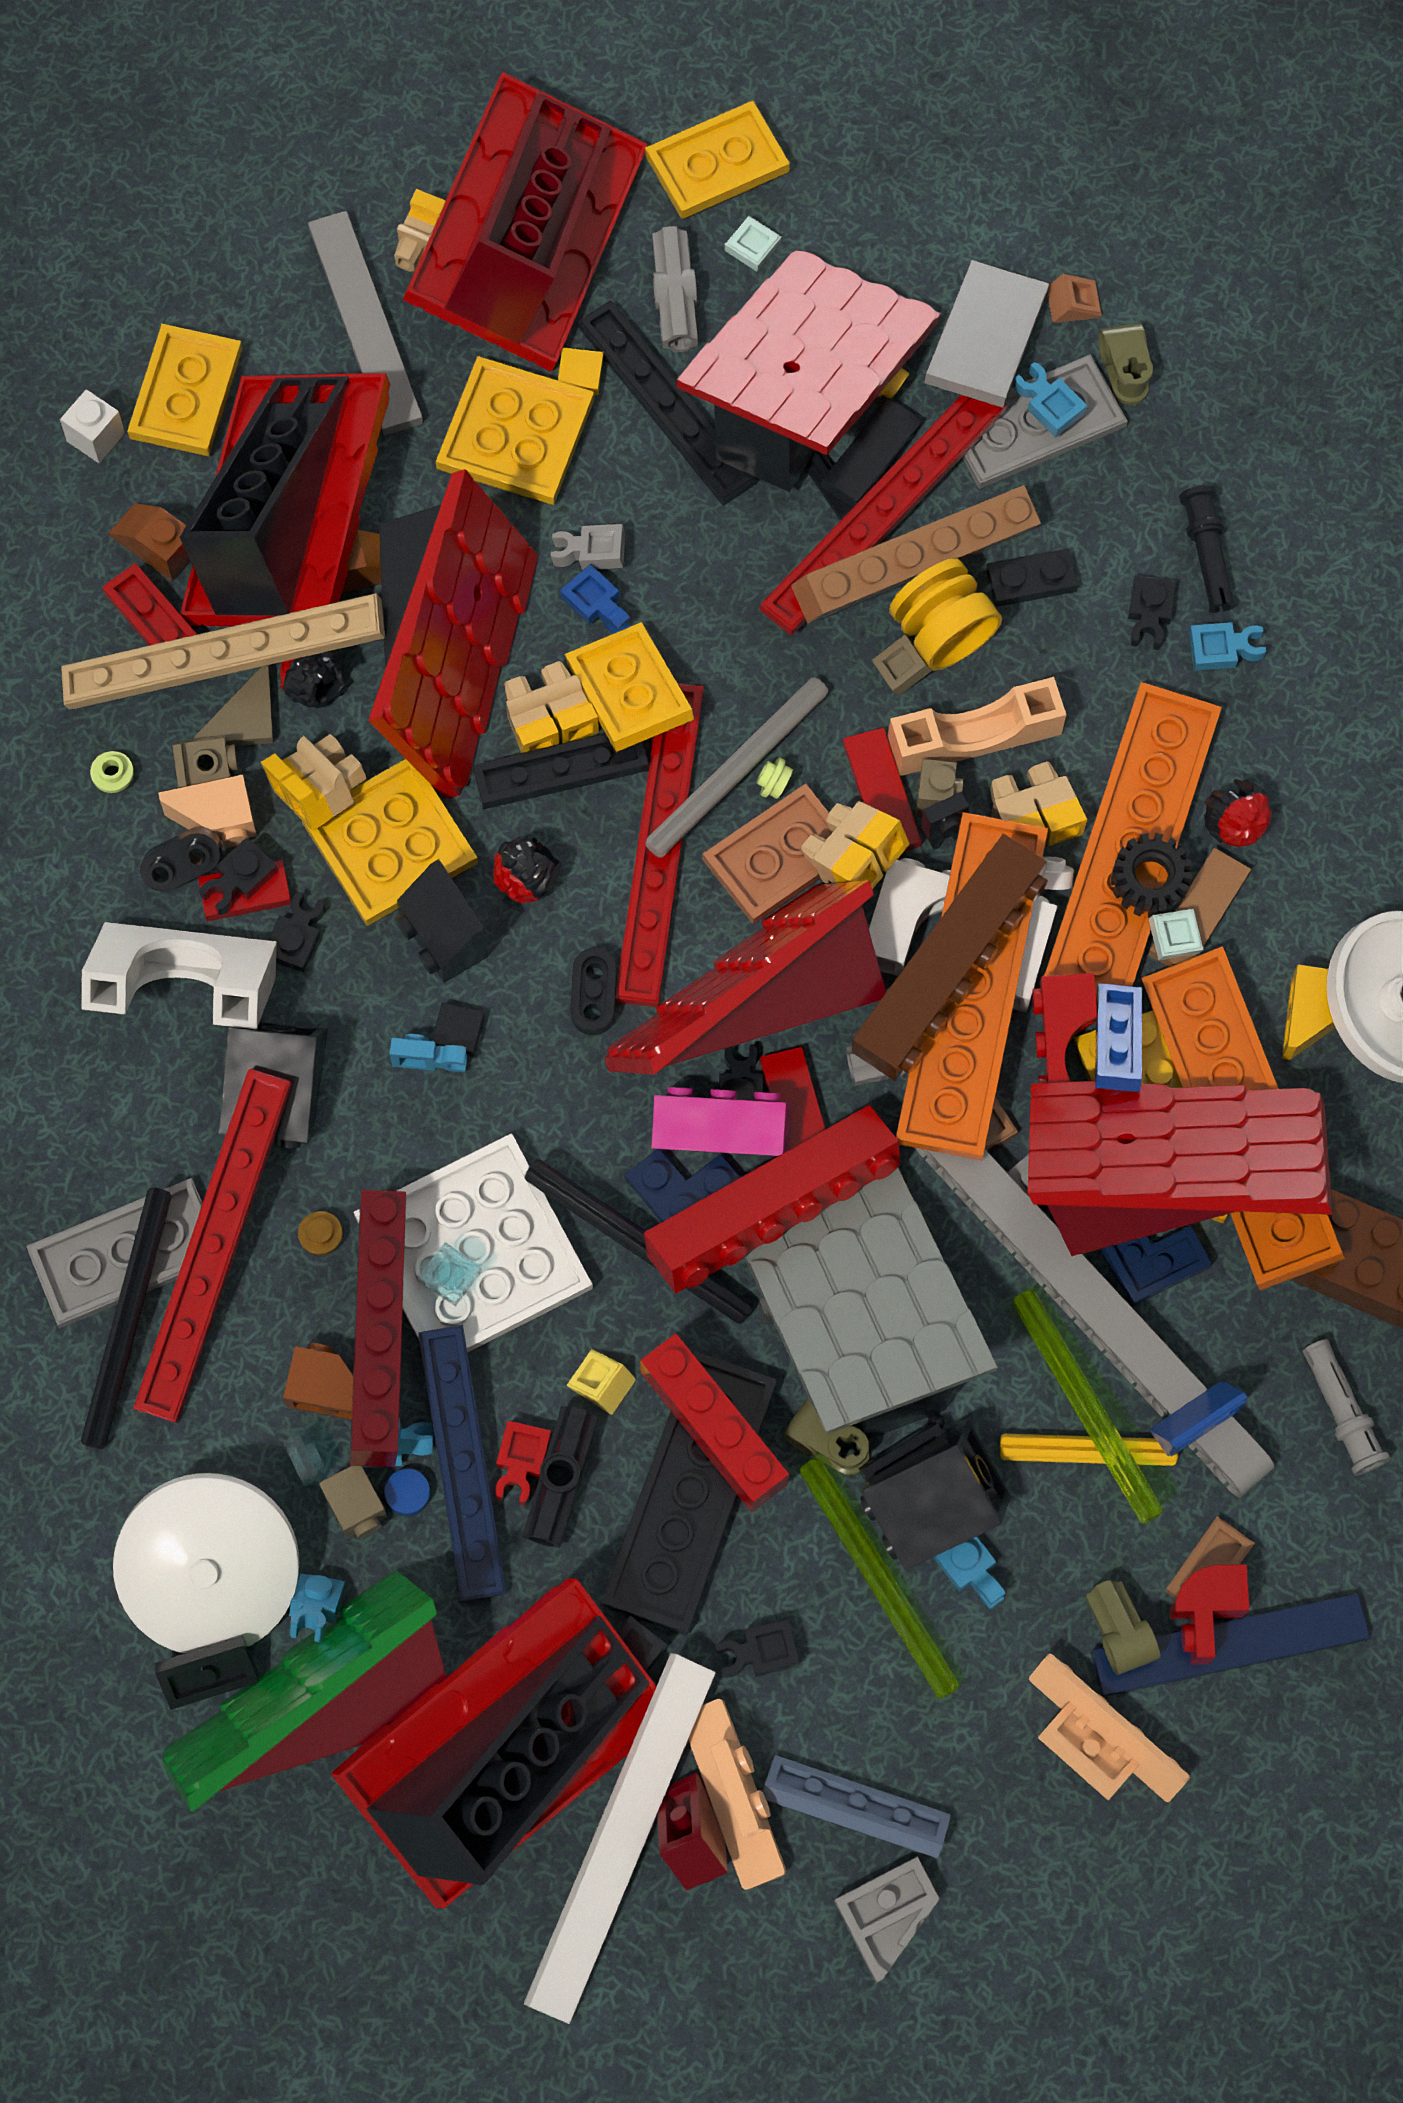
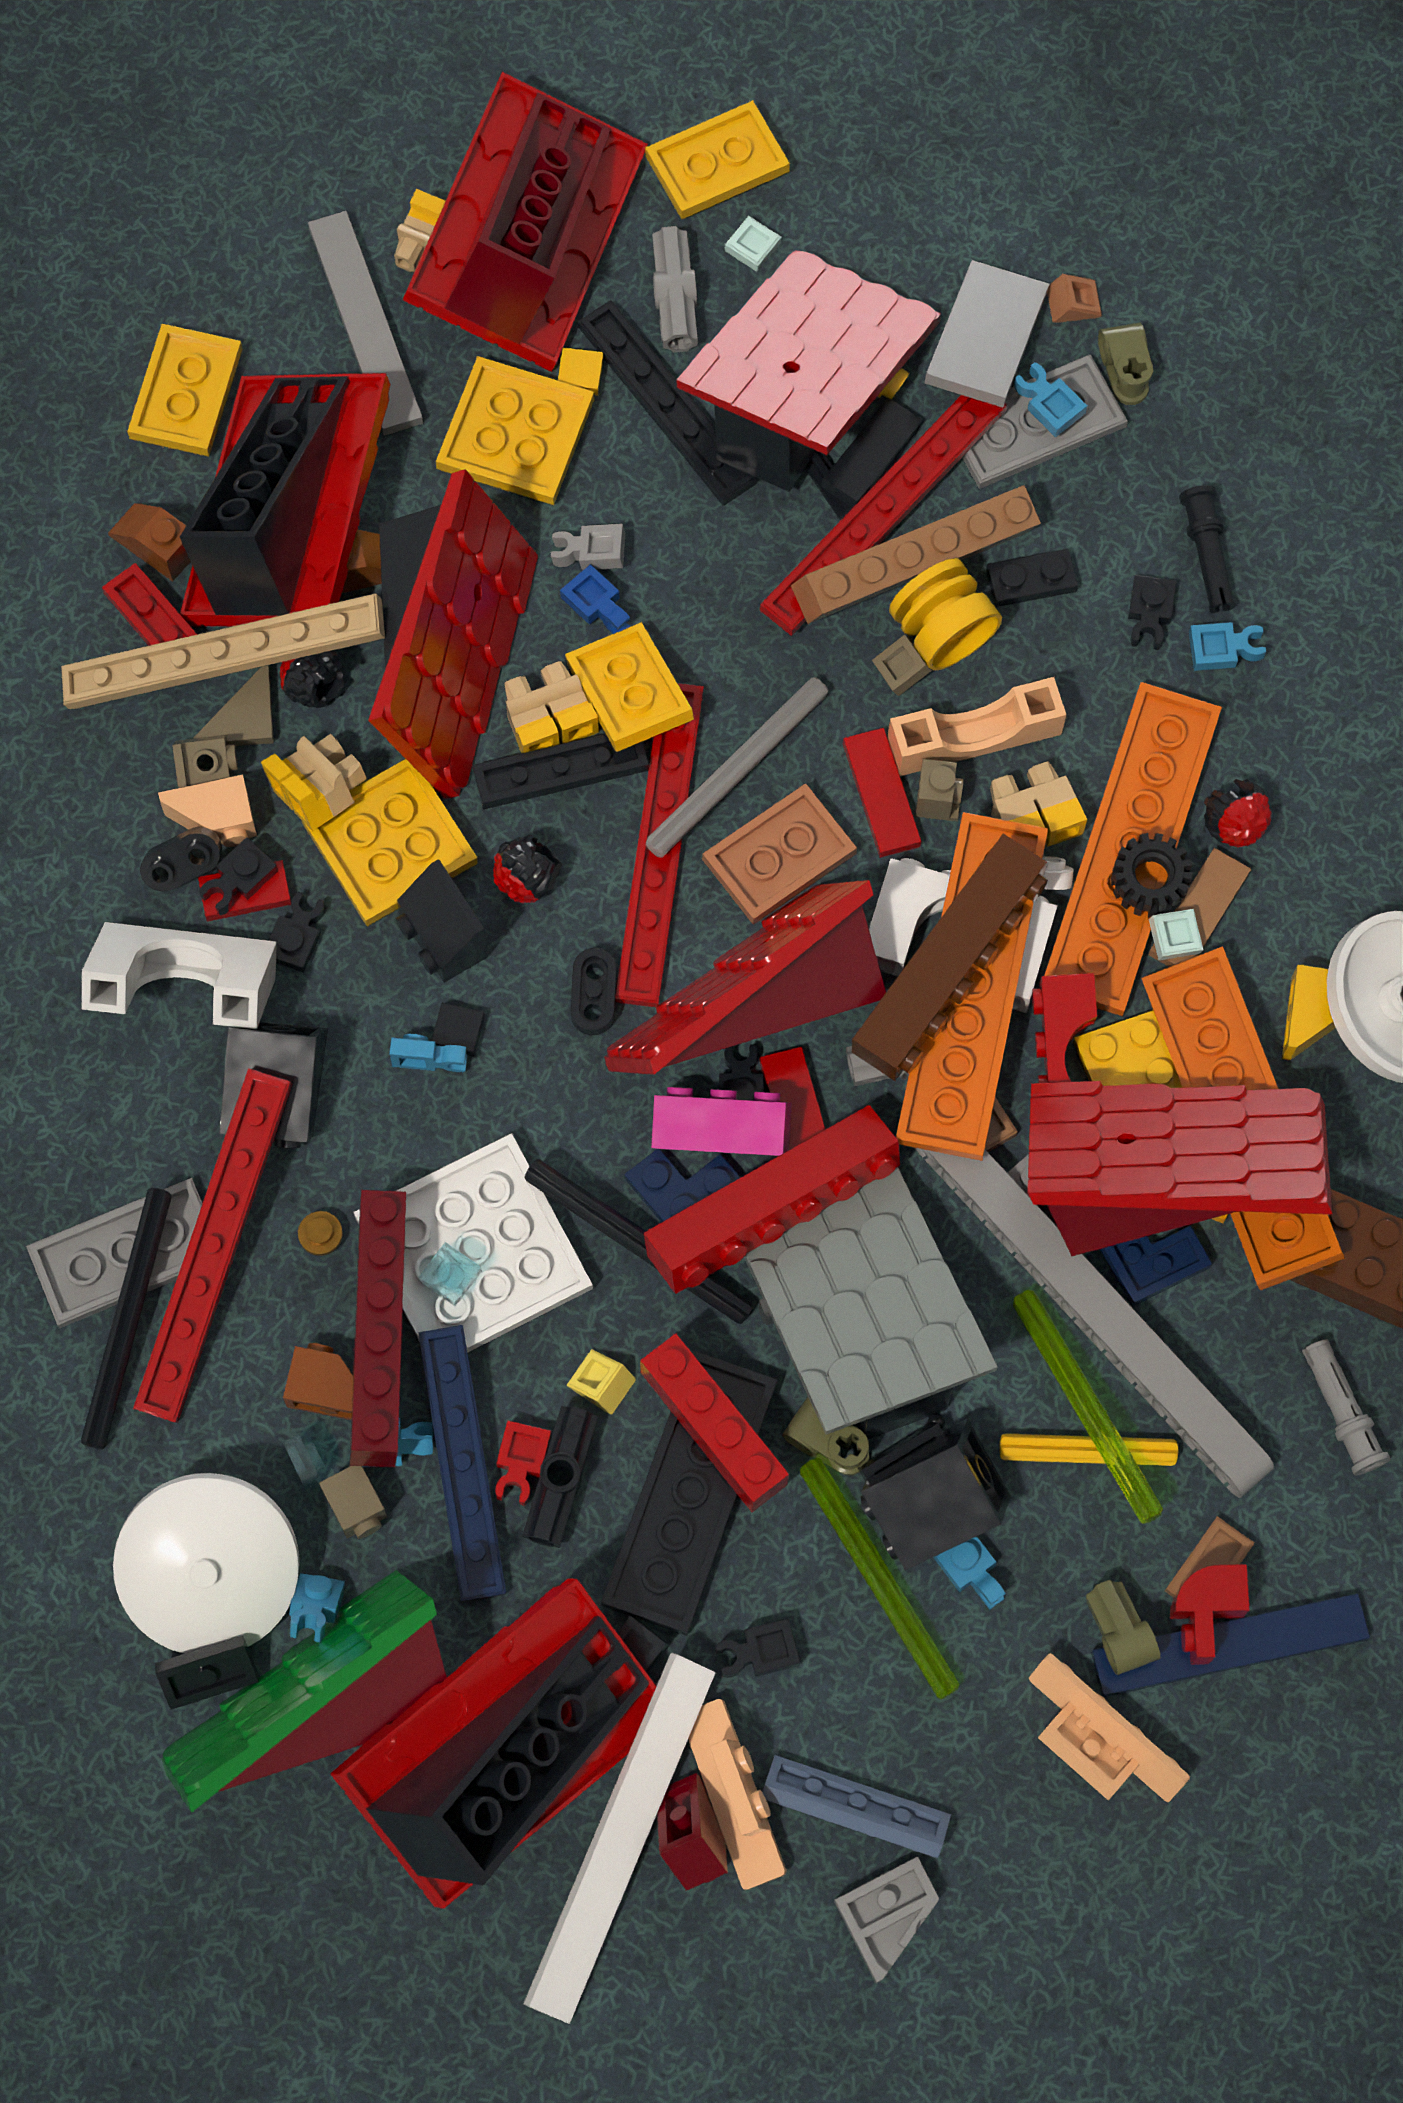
(92, 426): white brick -> none
(116, 782): yellowish green plate -> none
(407, 1492): blue tile -> none
(774, 778): yellowish green plate -> none
(859, 846): hips -> none
(944, 819): black plate -> none
(1118, 1037): plate -> none
(1198, 1417): blue slope -> none

